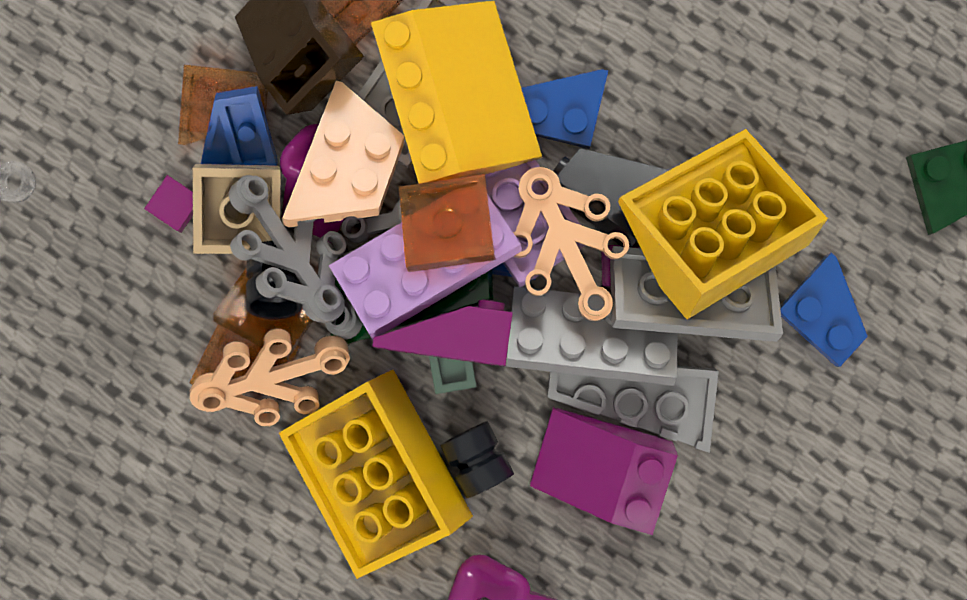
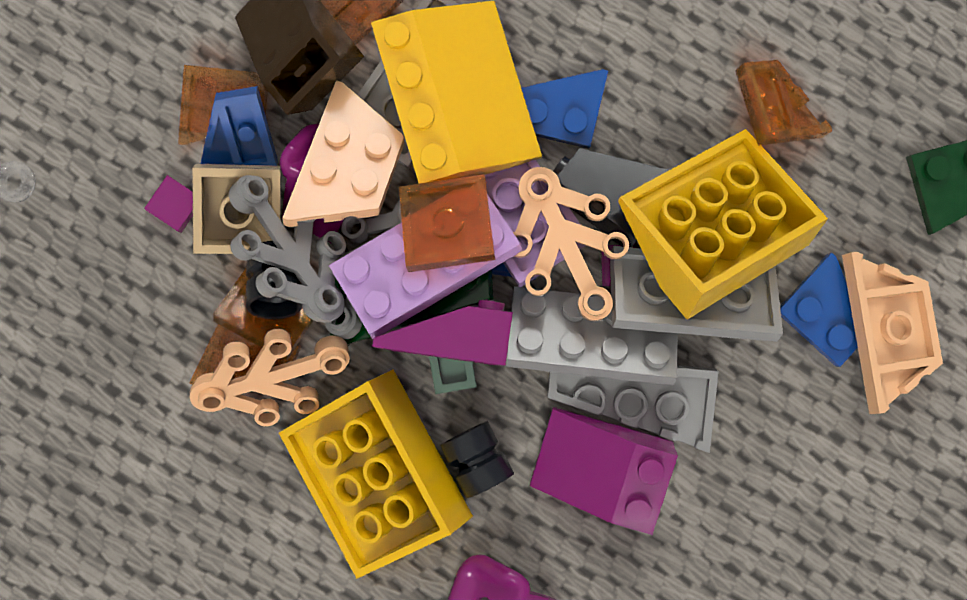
(777, 104): none -> clear orange wing
(891, 328): none -> light nougat wing

